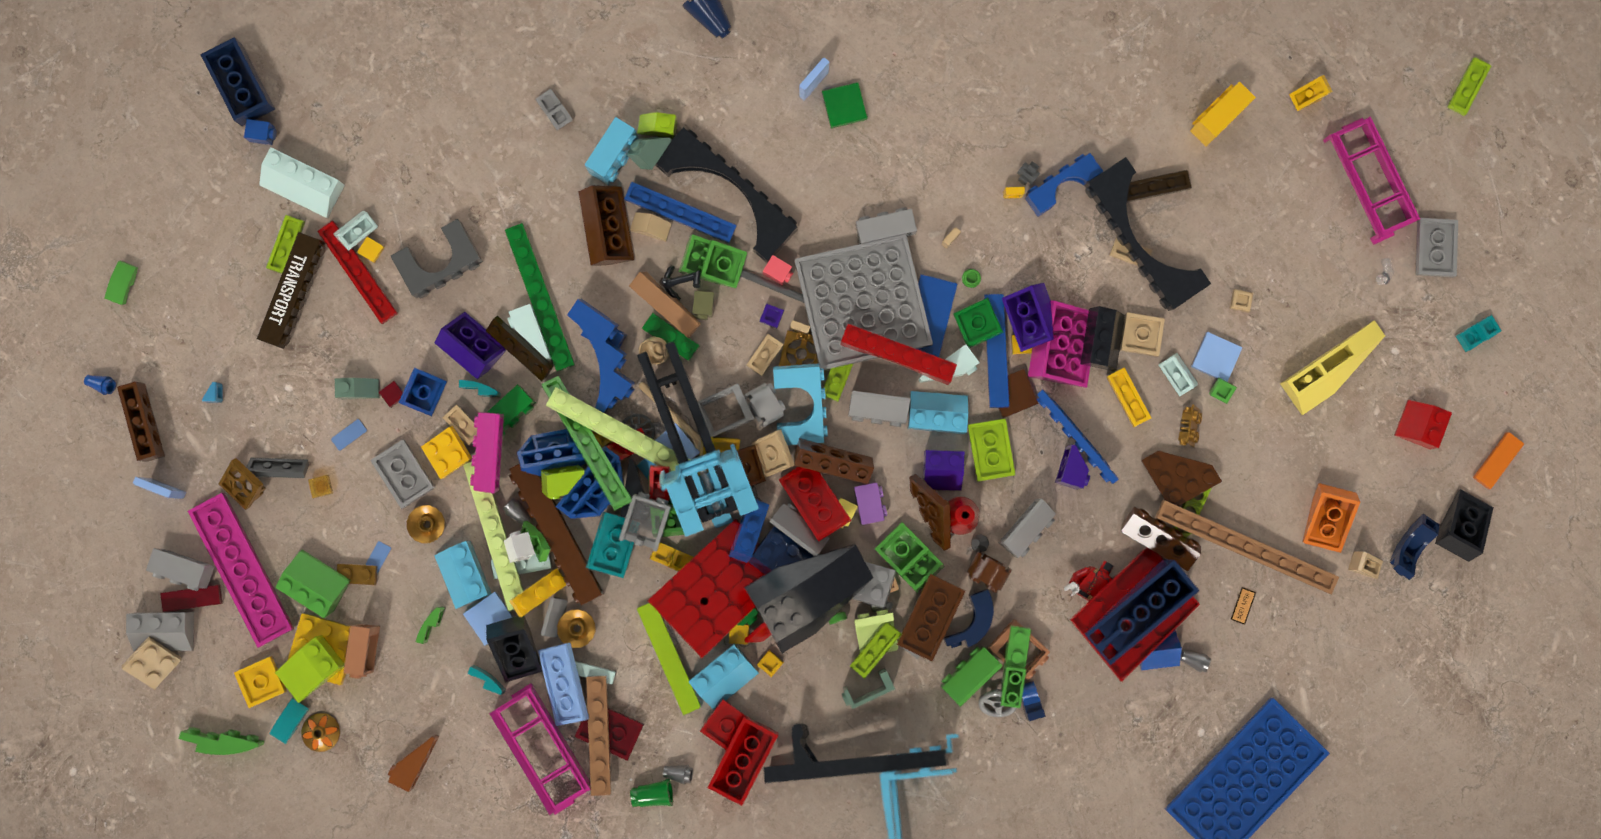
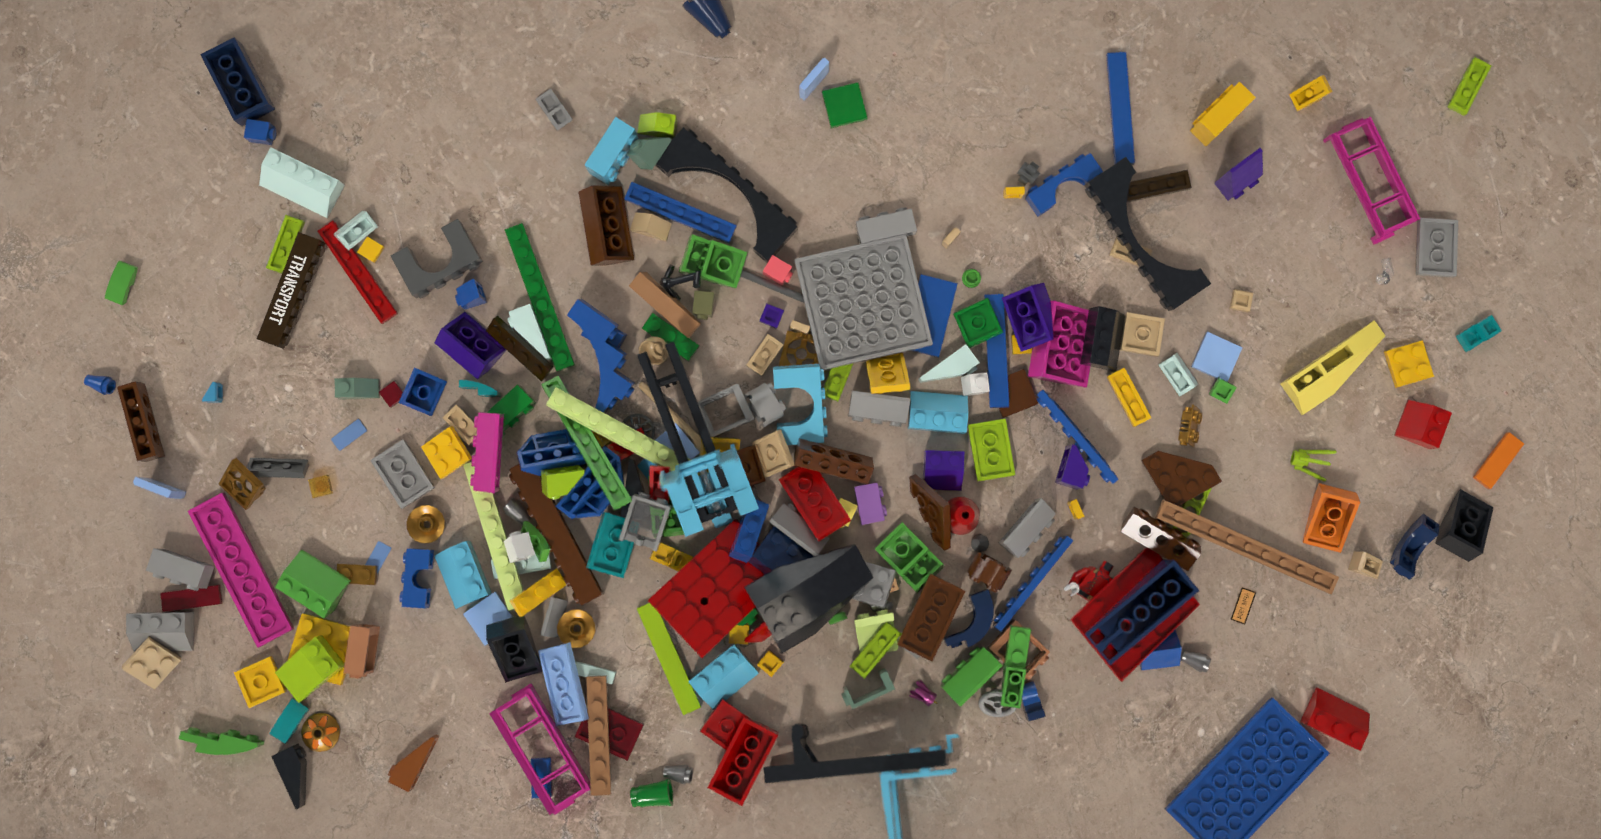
(292, 770): none -> black slope
(413, 594): none -> blue arch
(434, 620): bright green slope -> none
(470, 294): none -> blue slope
(491, 682): teal slope -> none
(543, 768): none -> blue tile
(888, 374): none -> yellow plate
(901, 354): red arch -> none
(923, 694): none -> flat silver piece
(975, 384): none -> white brick
(1037, 576): none -> blue plate
(1075, 509): none -> yellow tile
(1120, 106): none -> blue tile
(1241, 176): none -> dark purple slope
(1301, 459): none -> lime plant
(1337, 719): none -> red slope
(1408, 364): none -> yellow plate

